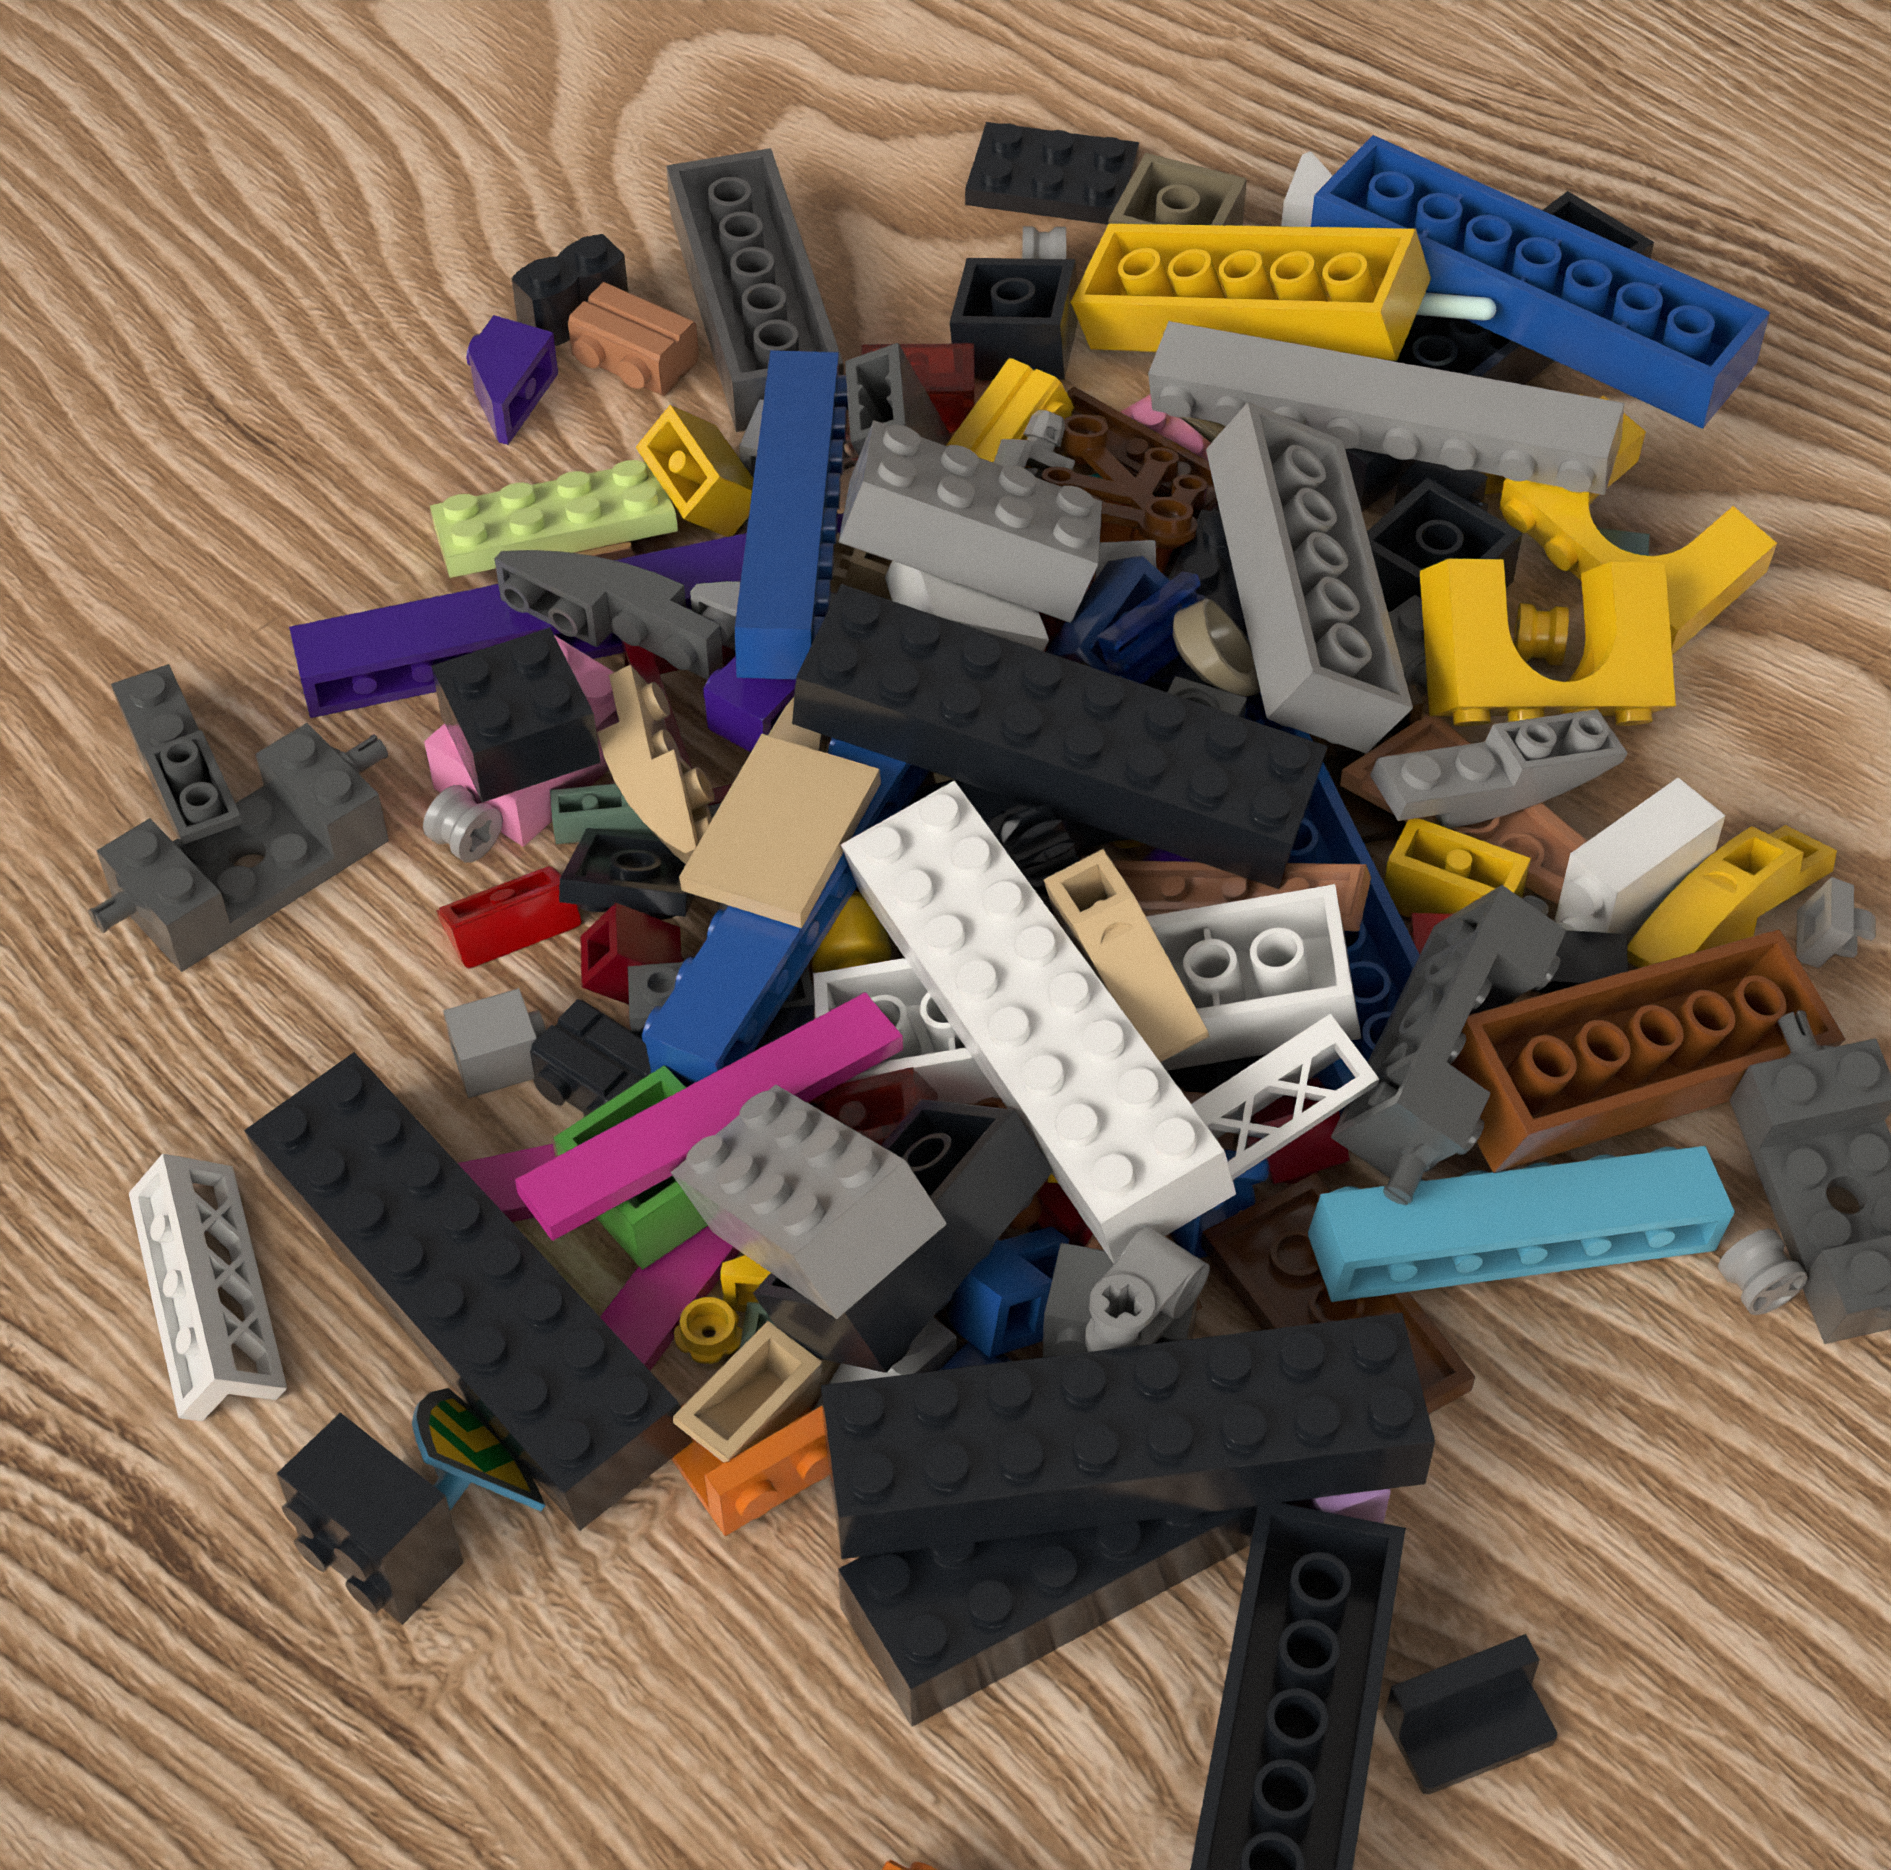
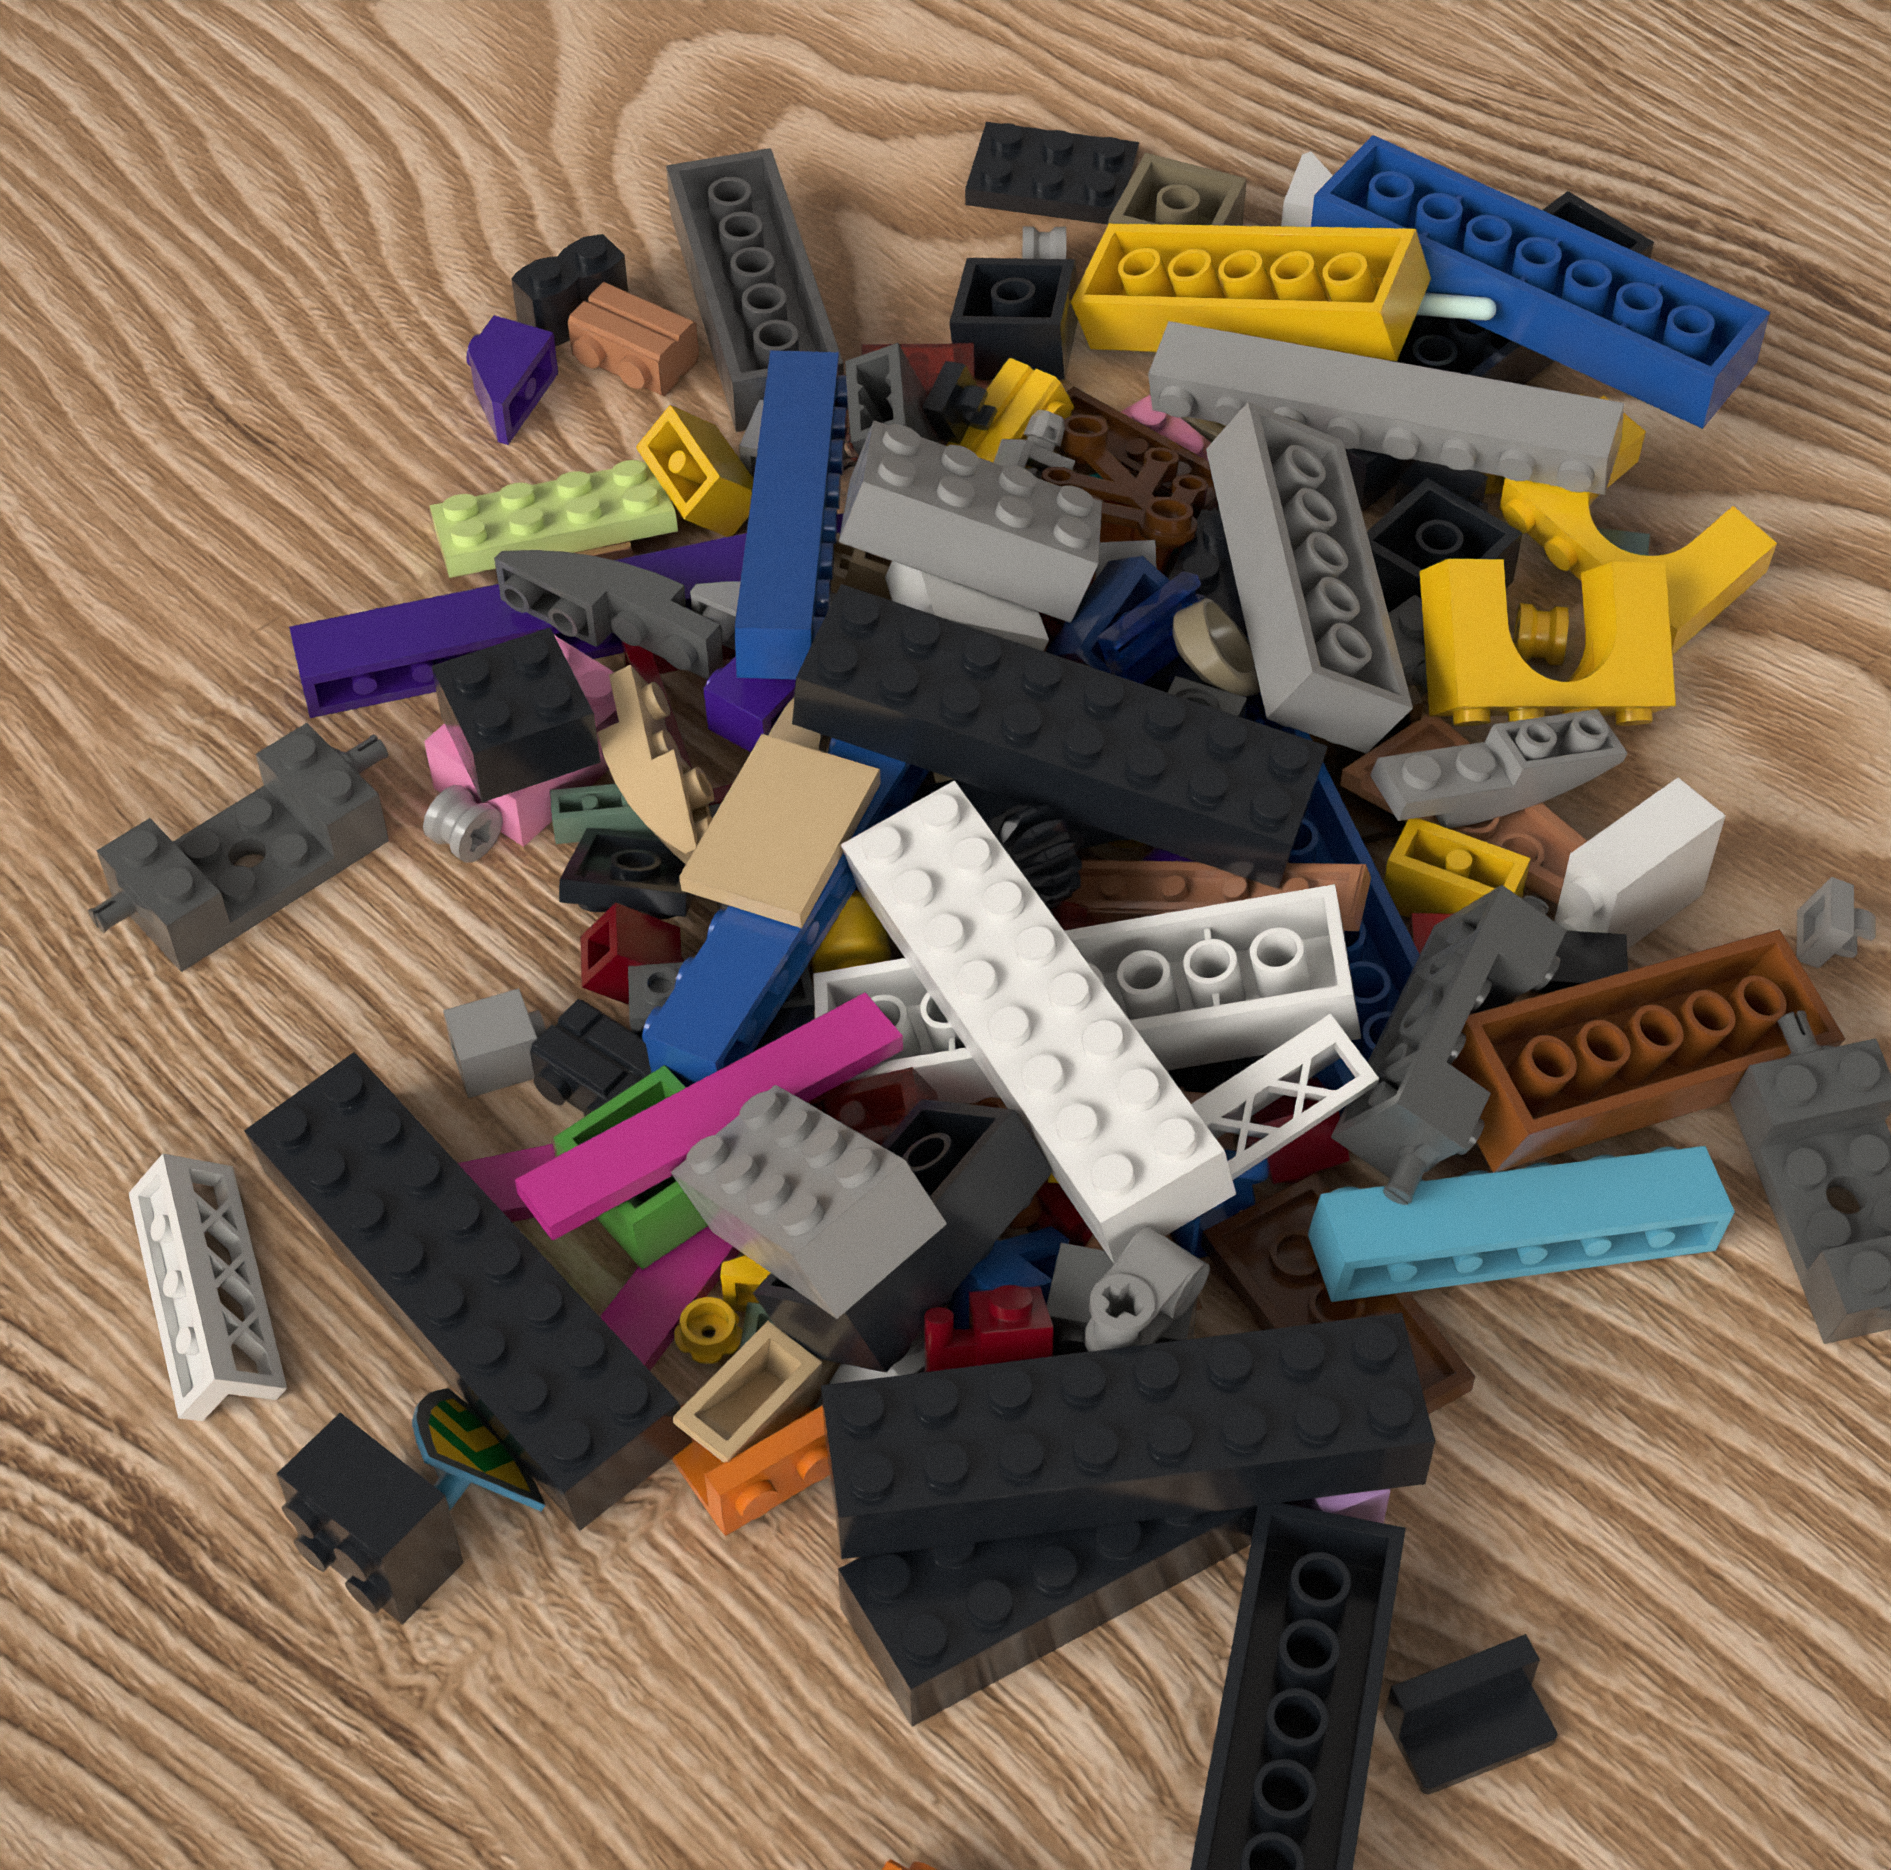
(176, 755): dark grey slope -> none
(508, 917): red slope -> none
(957, 403): none -> black tile
(1003, 1327): none -> dark red brick
(1124, 953): tan slope -> none
(1729, 893): yellow slope -> none
(1762, 1271): light grey wheel -> none

